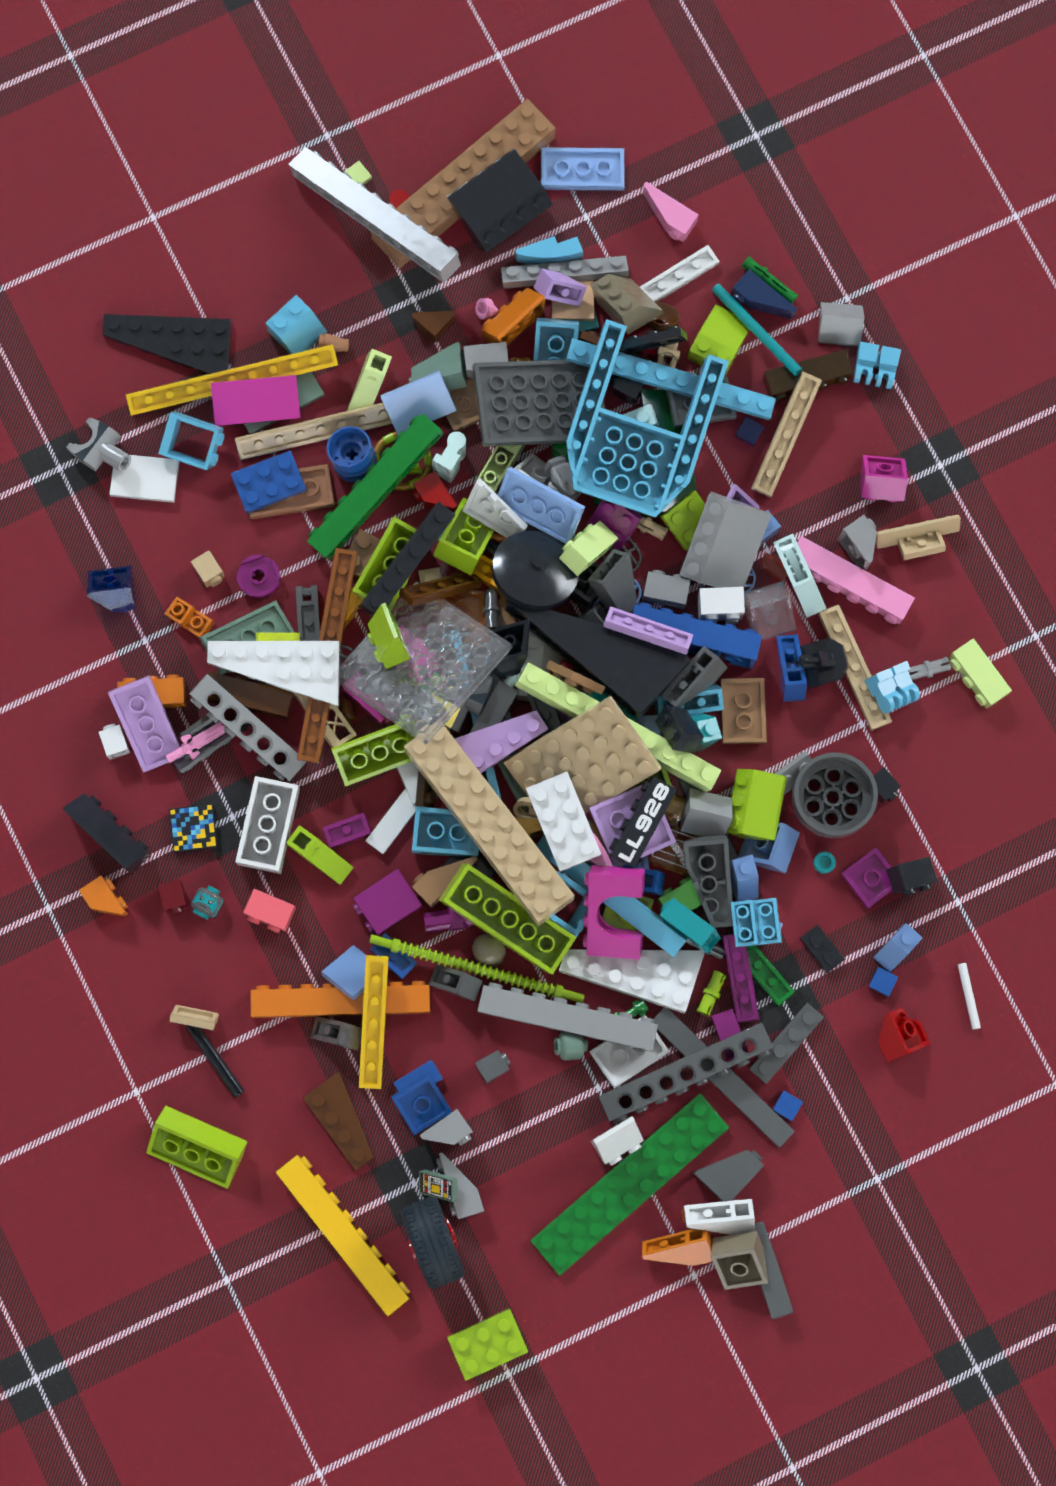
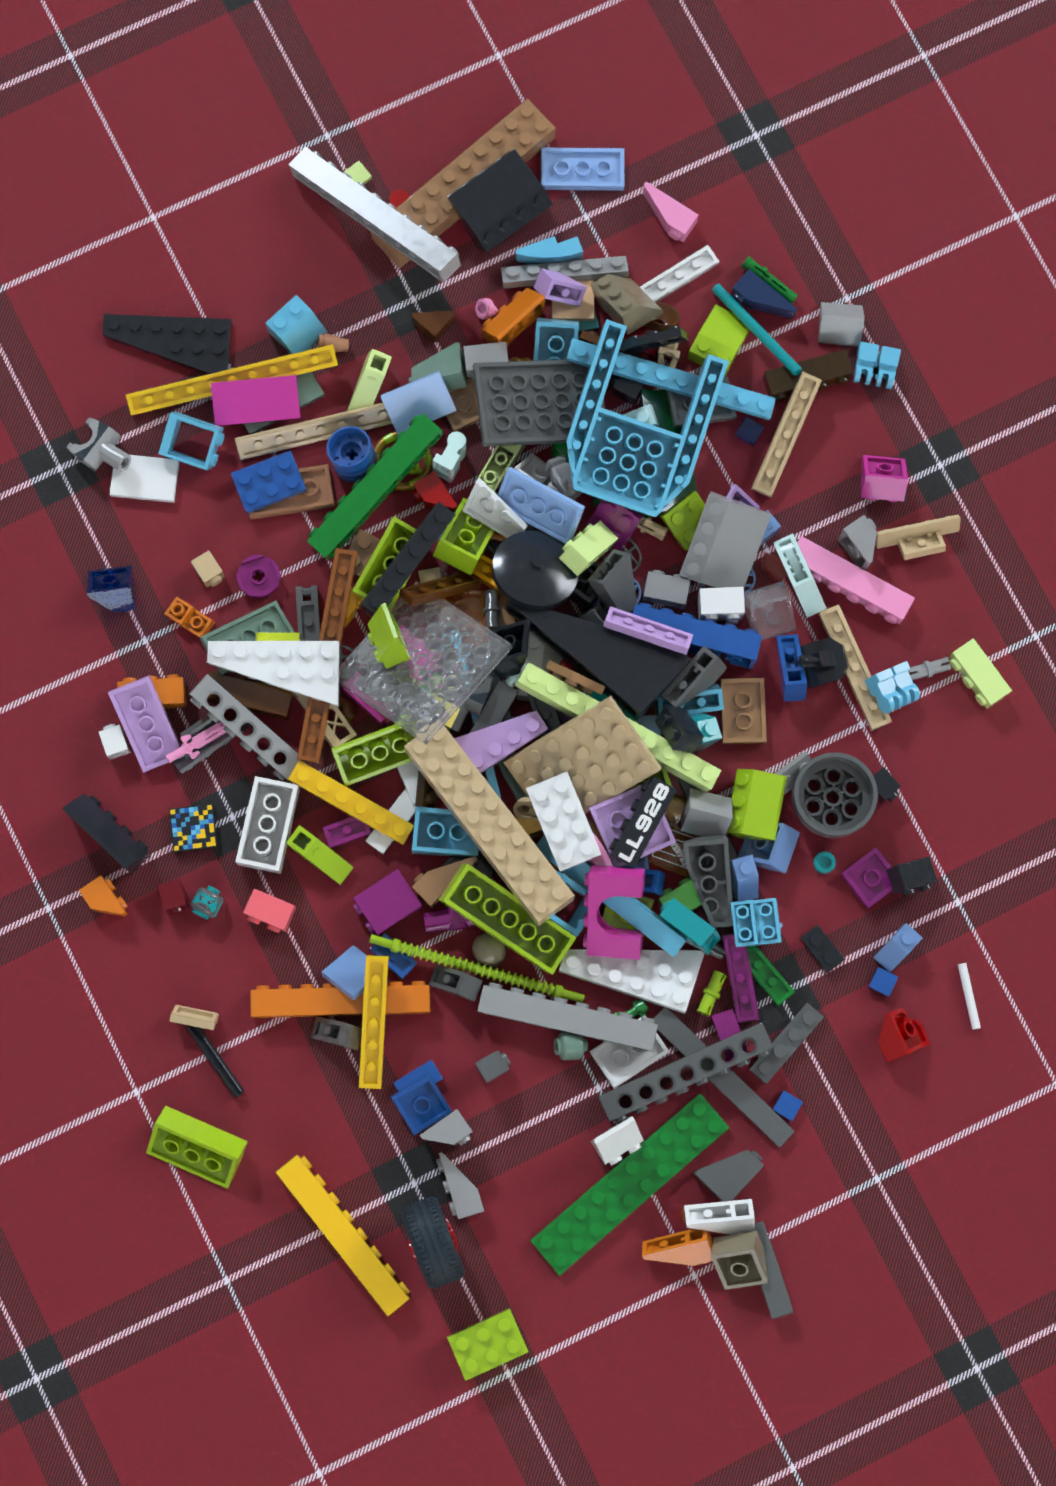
(337, 1115): reddish brown wing -> none
(350, 802): none -> yellow plate
(438, 1185): tile -> none

